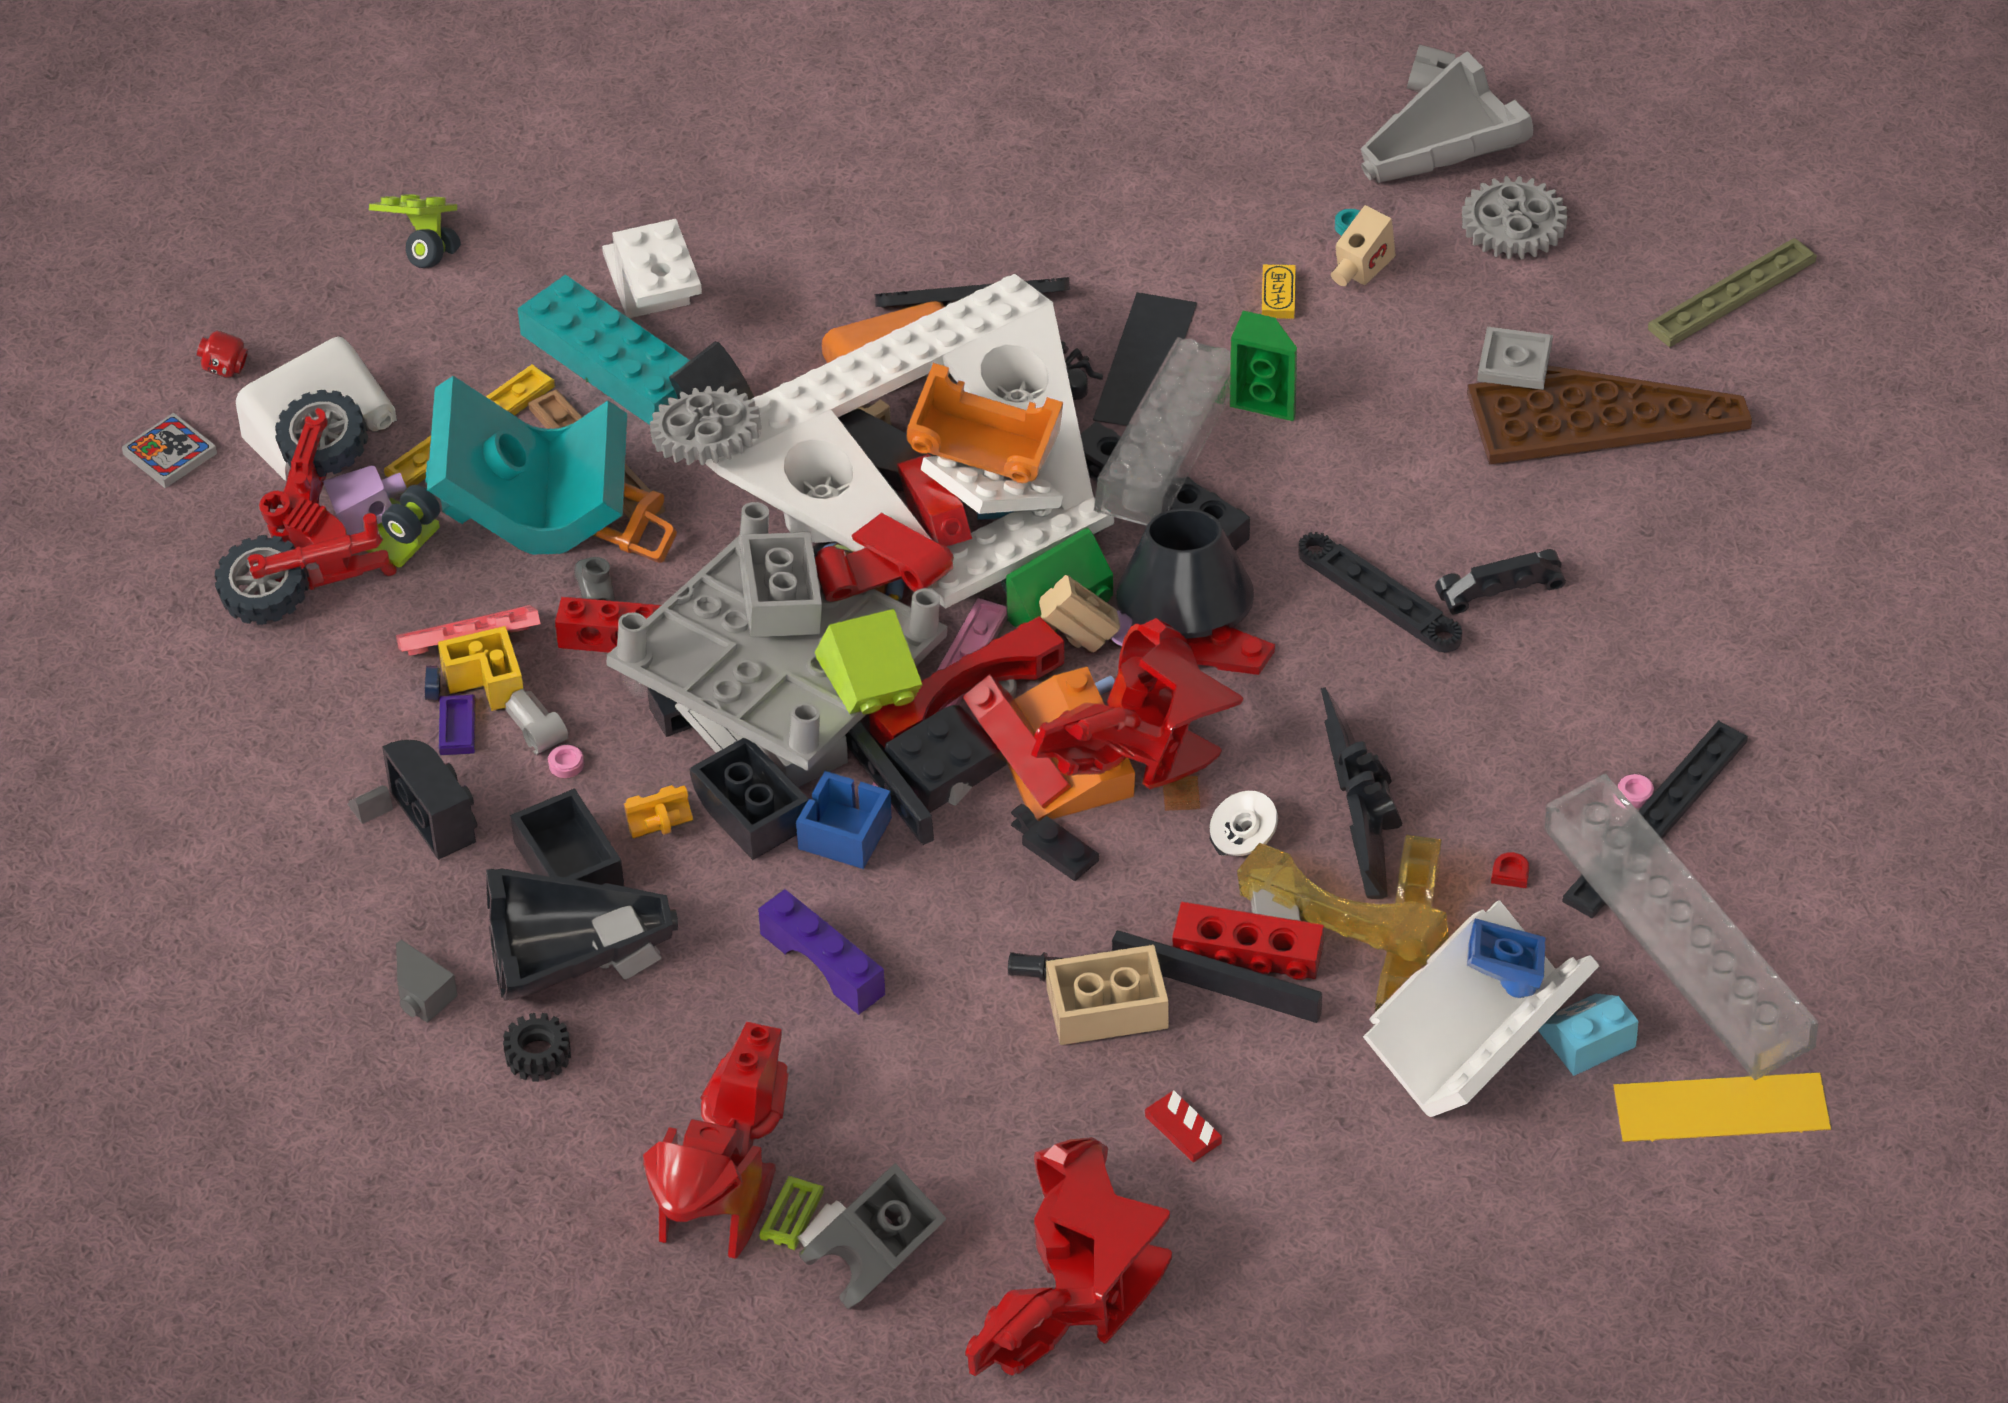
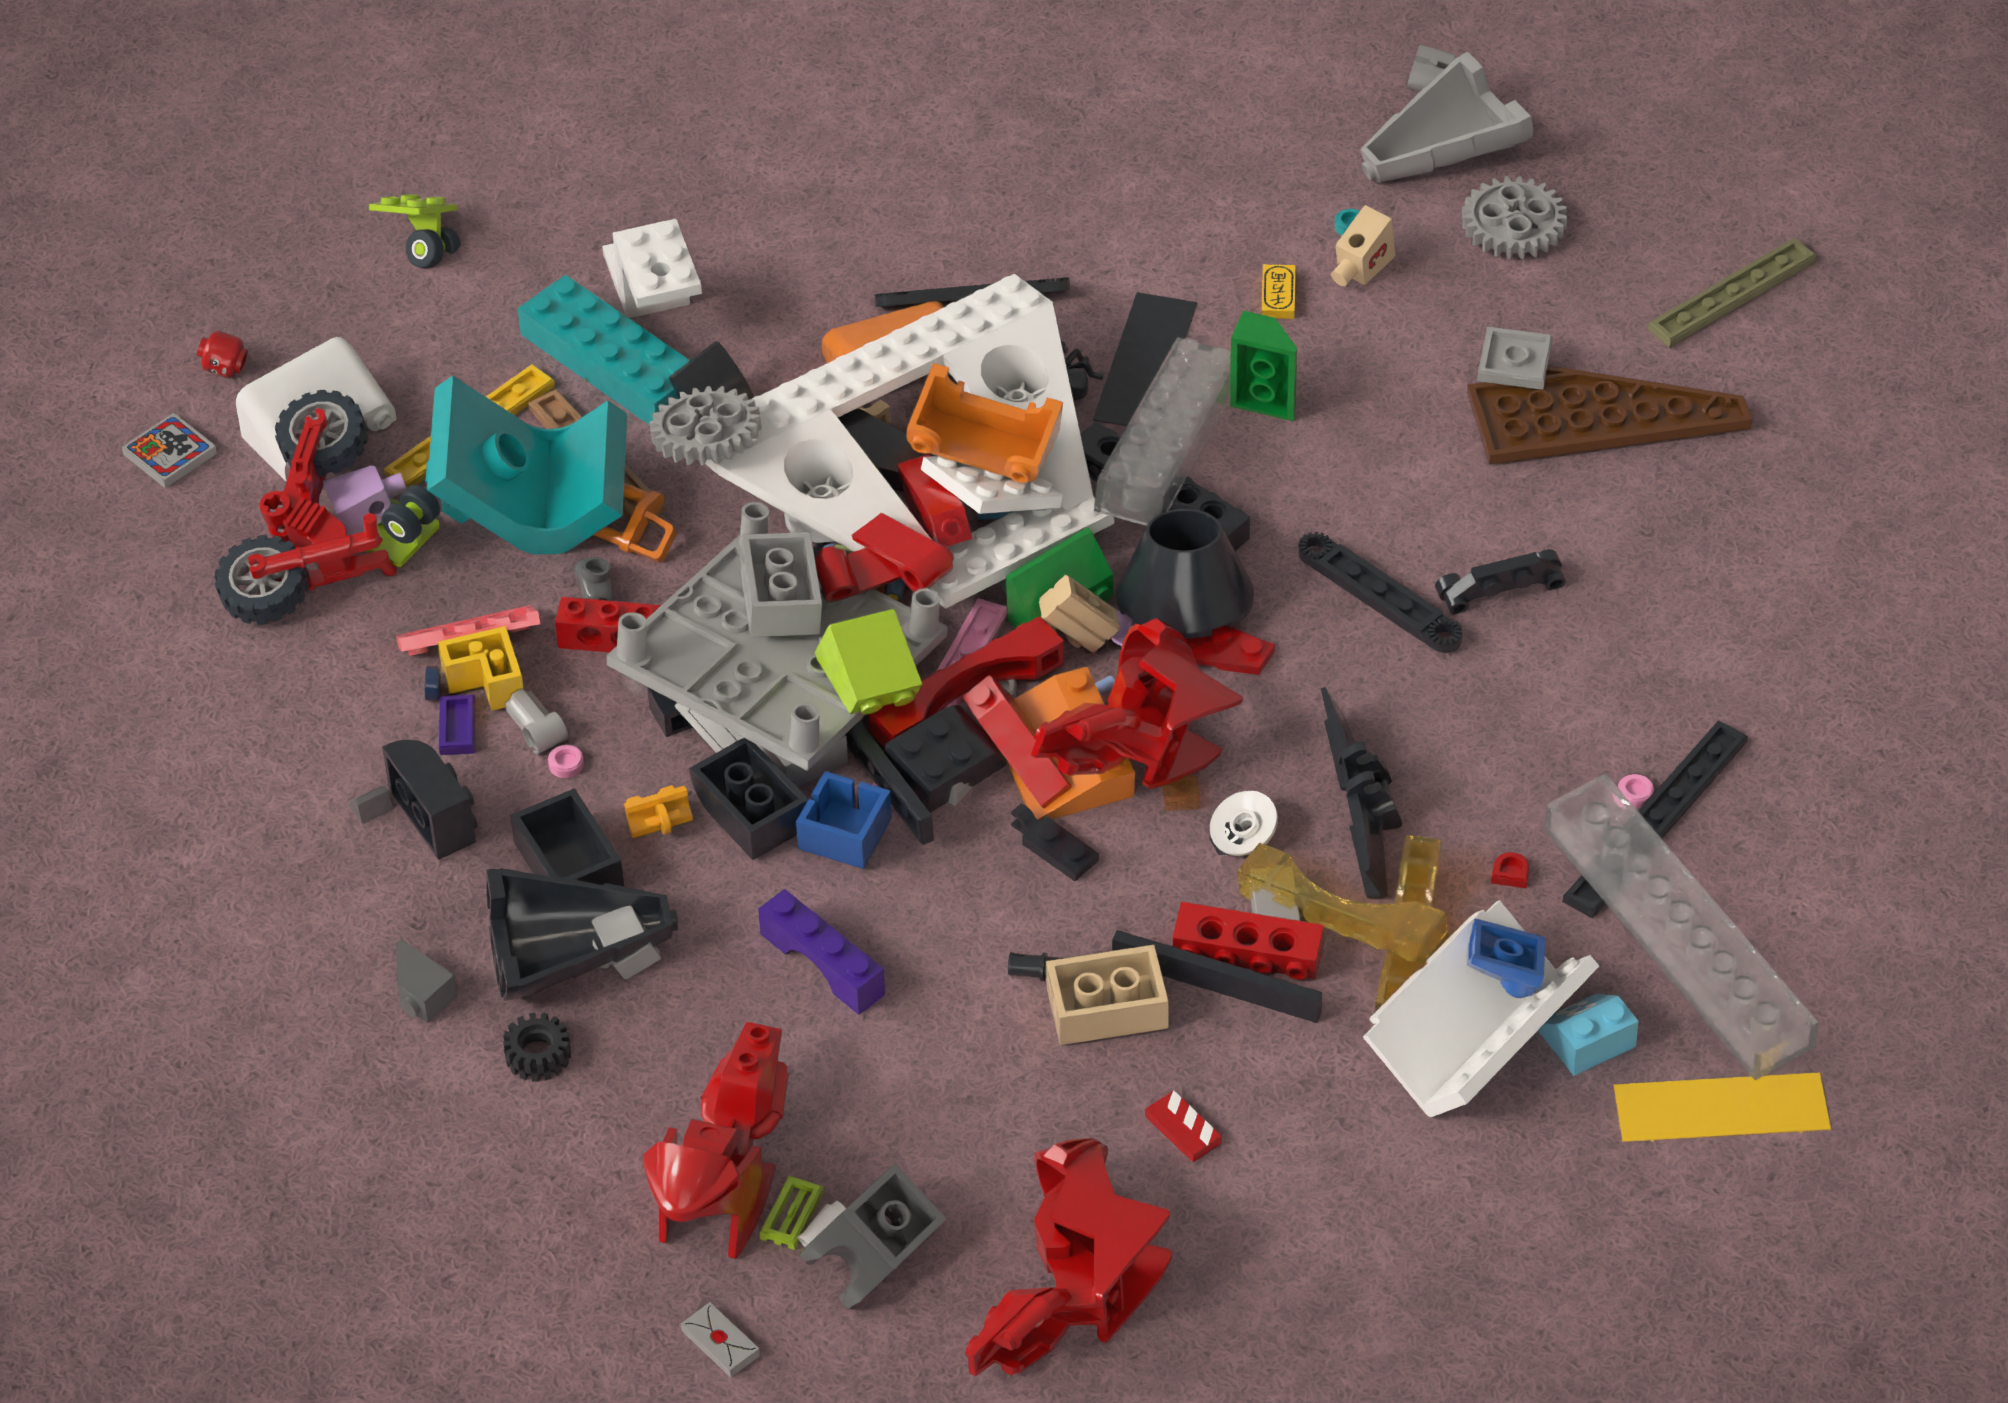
(720, 1339): none -> light grey tile

